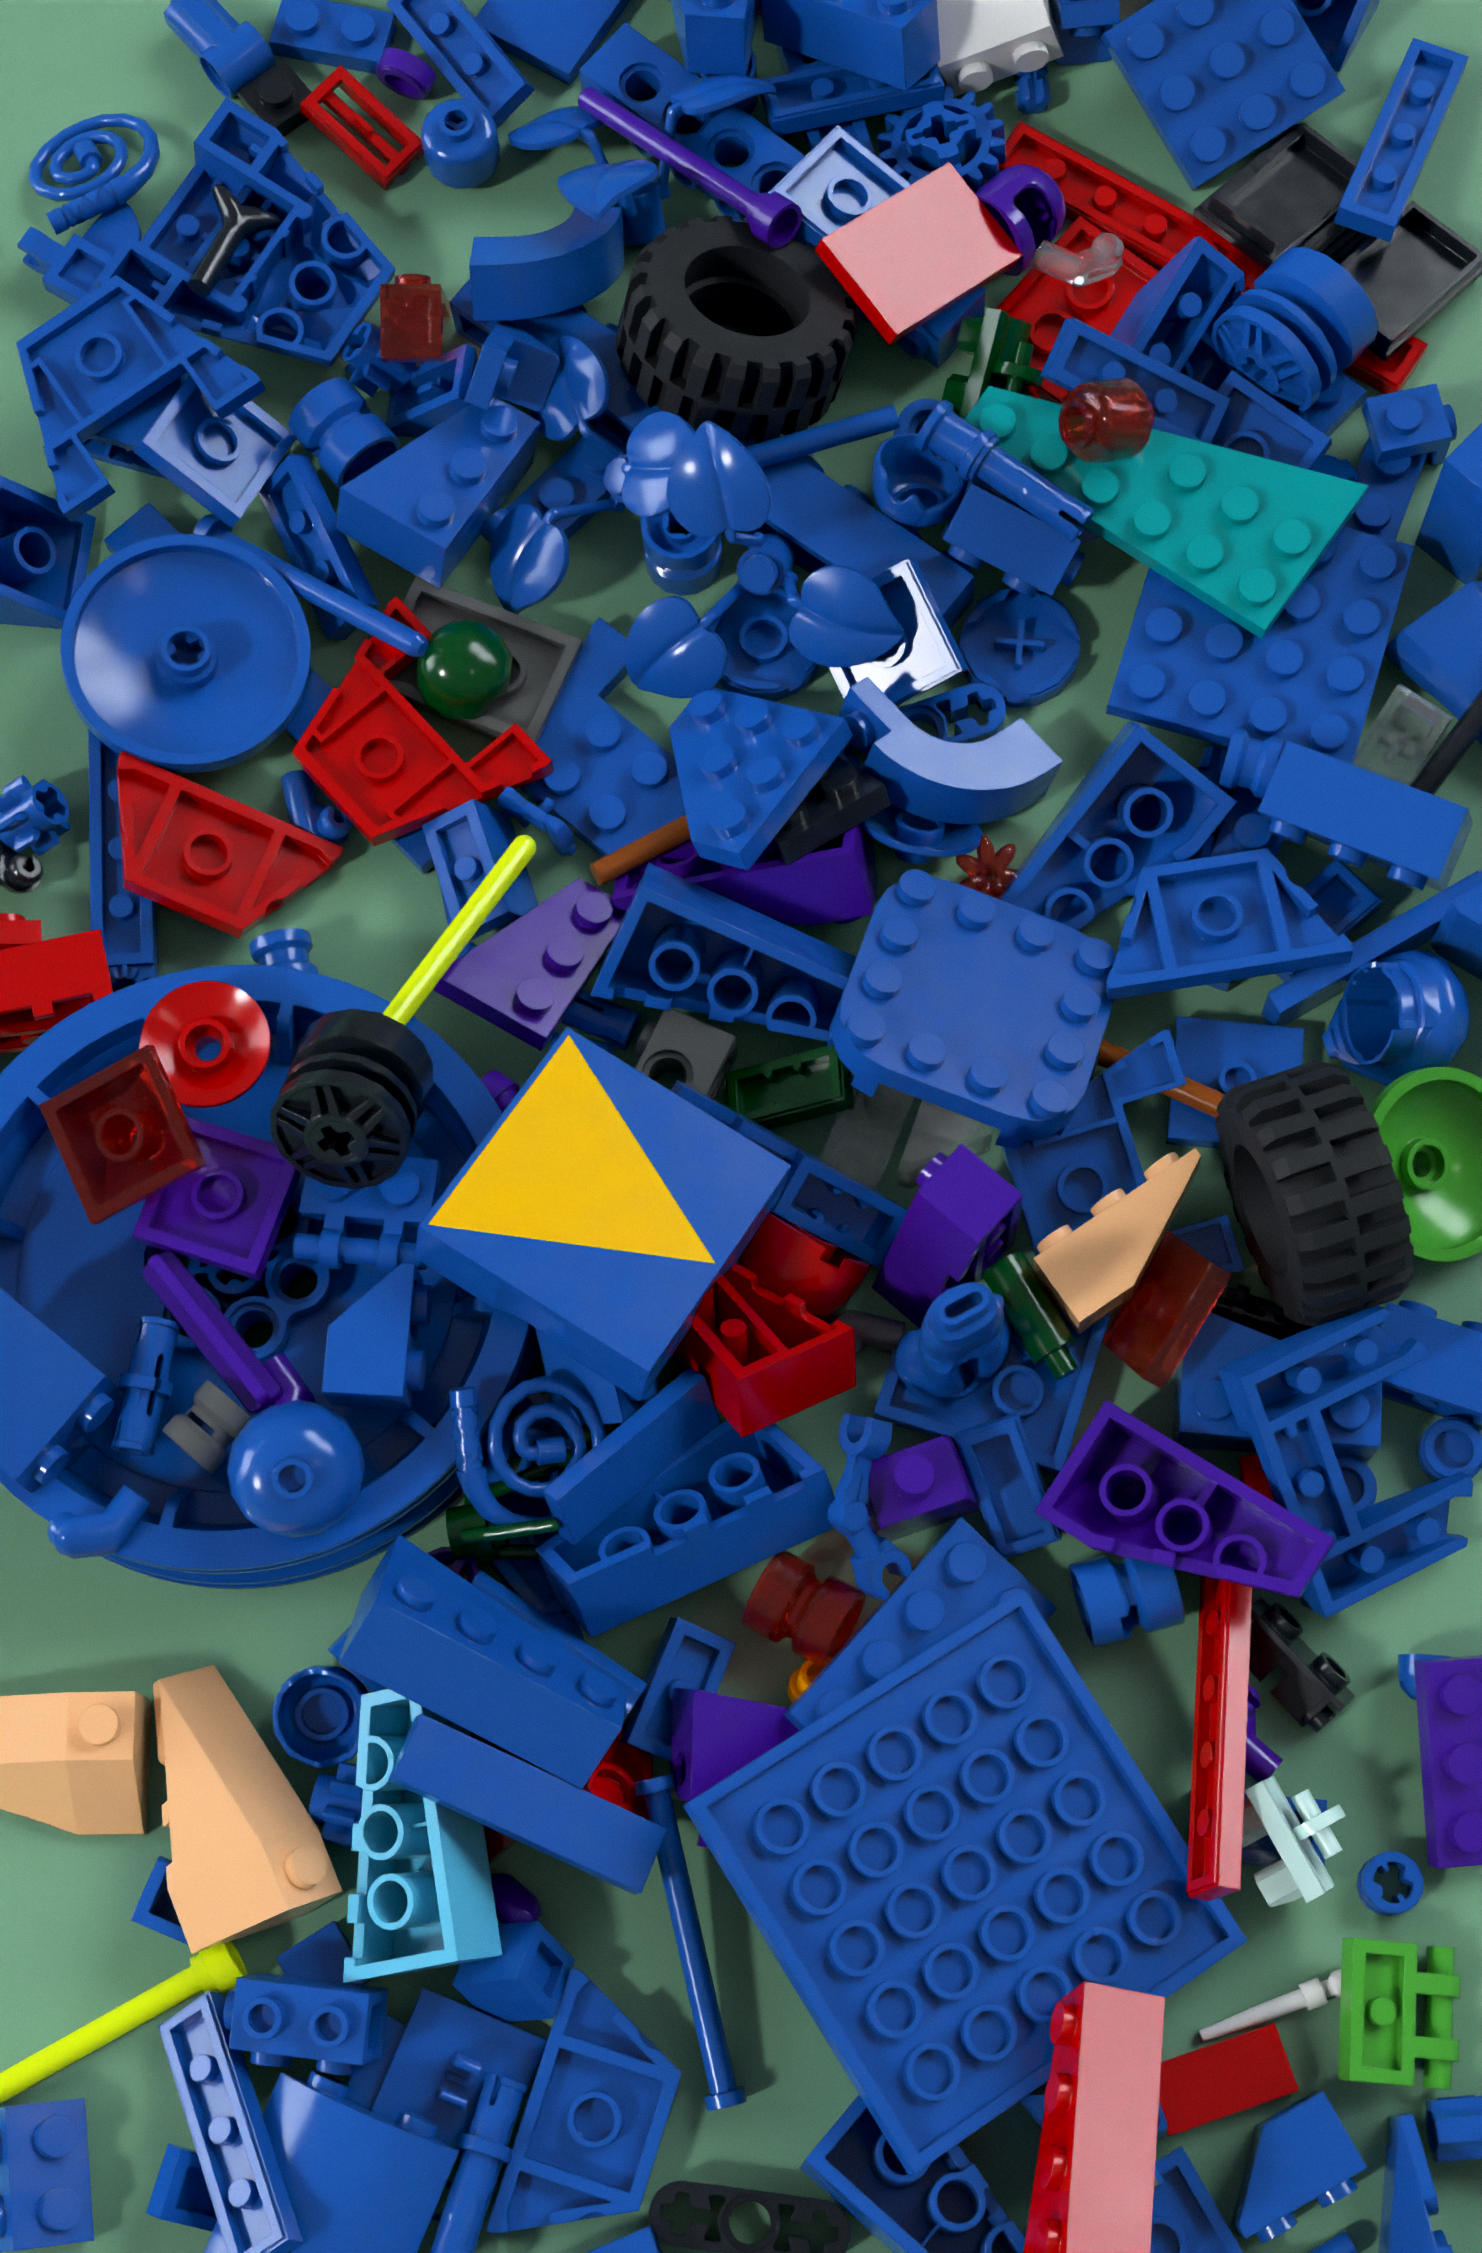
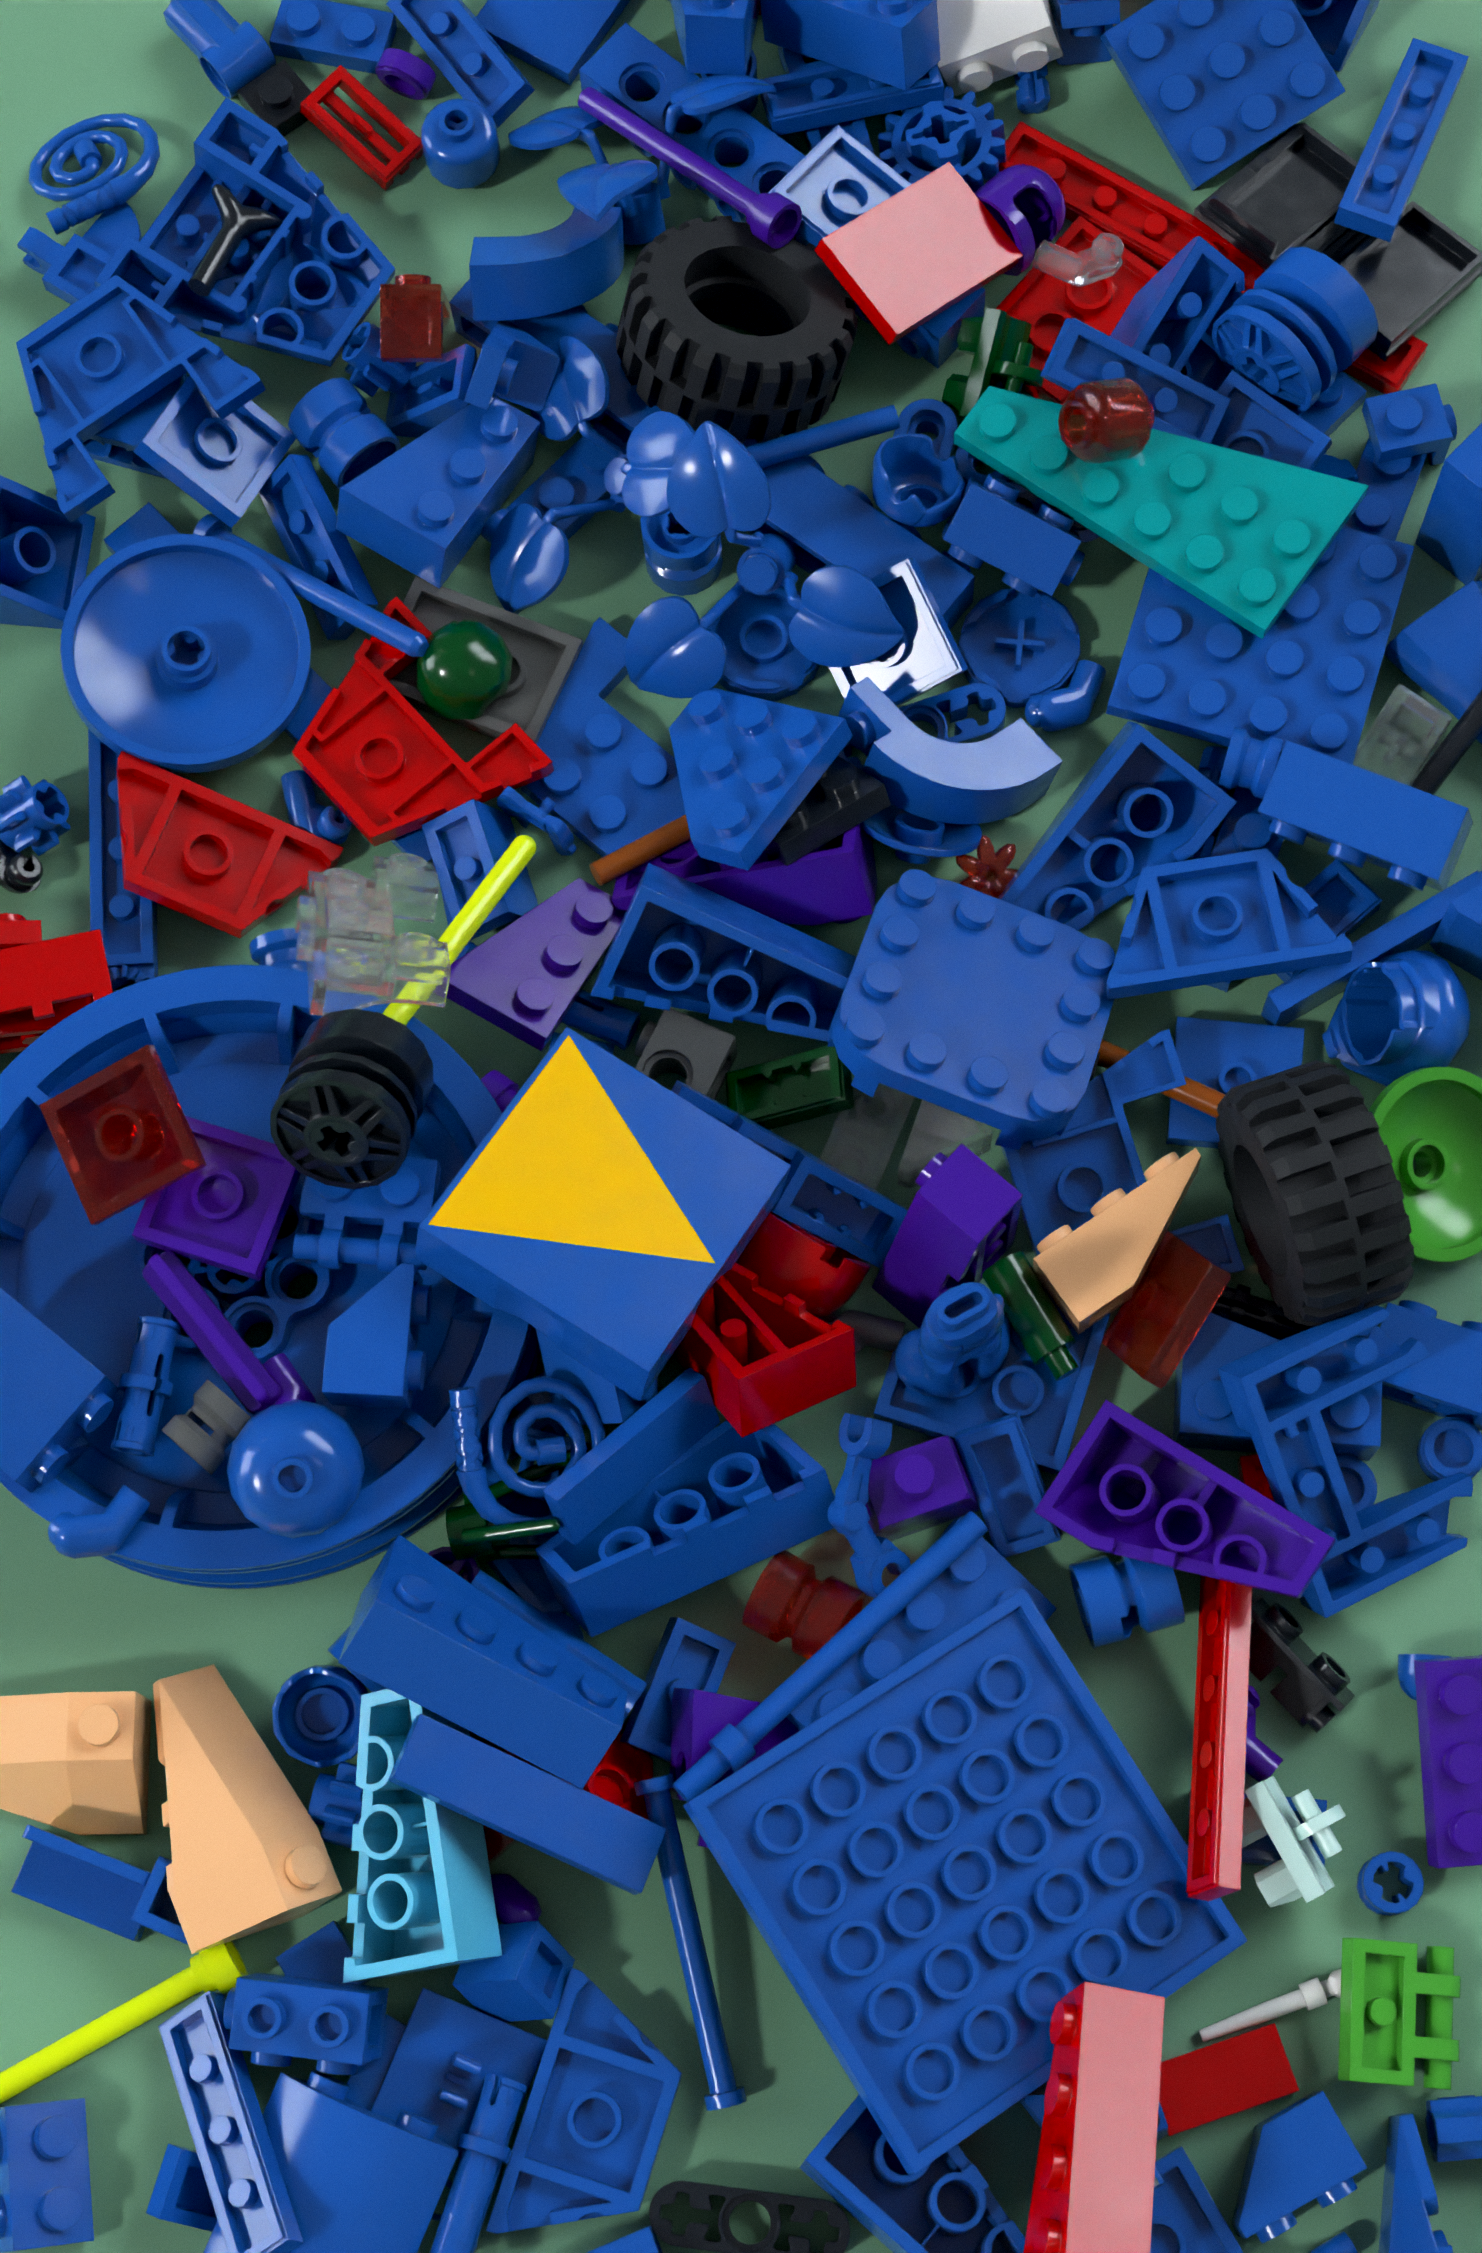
(81, 1882): none -> blue panel
(202, 1015): red dish -> none
(352, 941): none -> clear bracket
(734, 1745): none -> blue bar
(979, 456): blue pin -> none
(1069, 705): none -> blue arm

